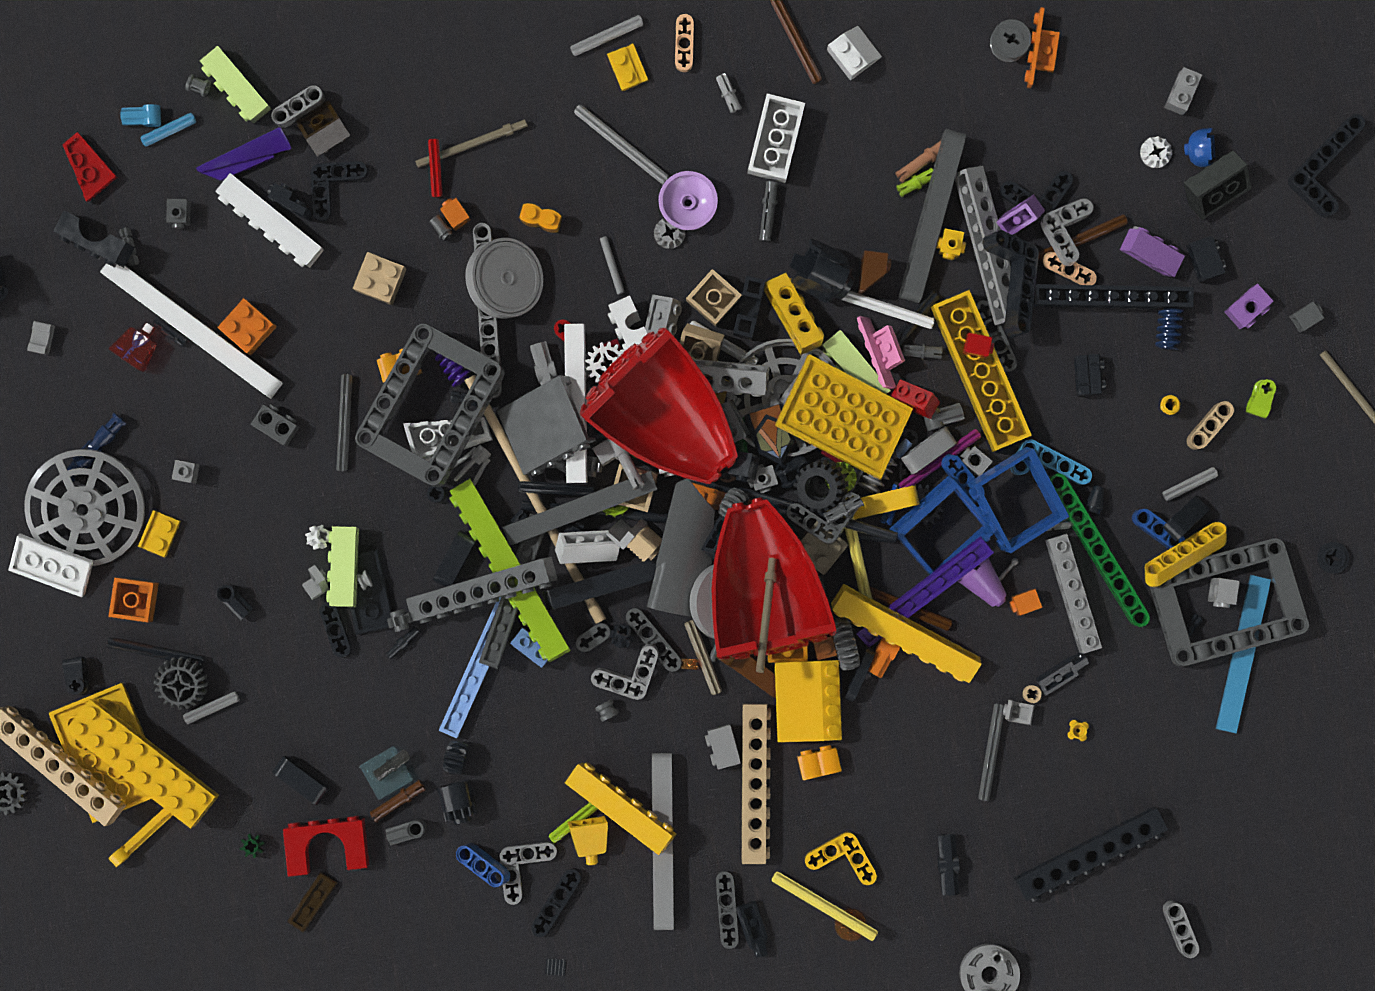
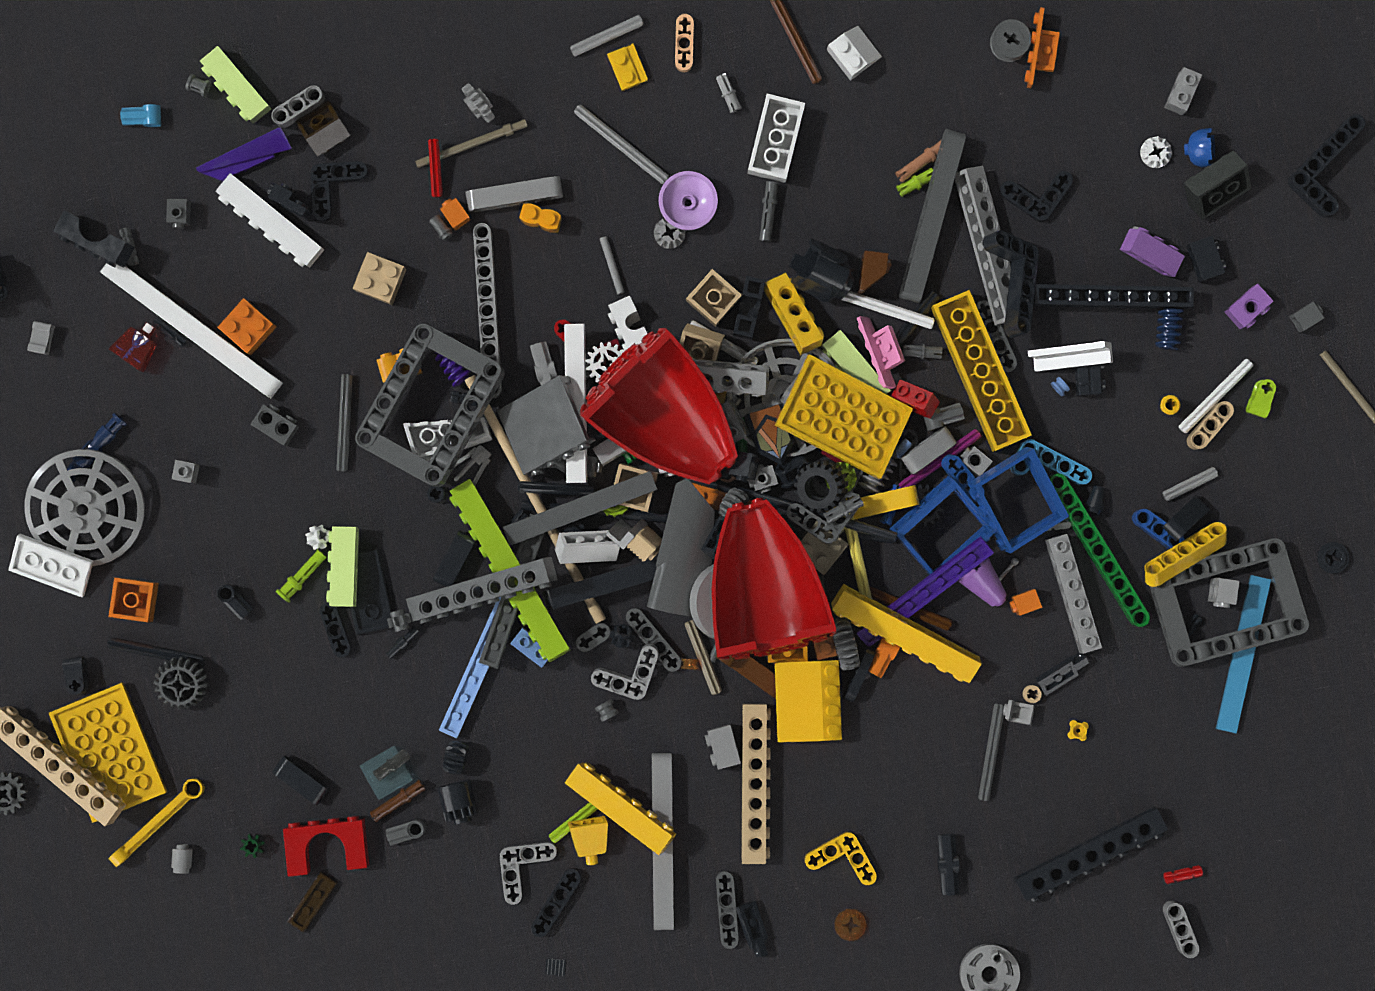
(89, 168): red wing -> none
(142, 763): yellow brick -> none
(159, 533): yellow plate -> none
(168, 129): dark azure axle -> none
(181, 858): none -> light grey brick
(211, 707): light grey axle -> none
(295, 583): none -> lime pin
(317, 584): light grey bracket -> none
(364, 580): light grey bush -> none
(478, 103): none -> light grey gear
(492, 865): blue beam -> none
(504, 278): light grey brick -> none
(514, 194): none -> light grey beam
(628, 466): light grey pin -> none
(663, 314): light grey bracket -> none
(770, 579): dark tan bar -> none
(819, 763): light orange brick -> none
(824, 906): light yellow axle -> none
(953, 237): yellow brick -> none
(978, 345): red brick -> none
(1020, 215): medium lavender brick -> none
(1060, 224): light grey beam -> none
(1060, 386): none -> medium blue bush
(1072, 356): none -> white fence
(1079, 280): light nougat beam -> none
(1091, 234): reddish brown axle -> none
(1183, 874): none -> red axle
(1215, 396): none -> white axle

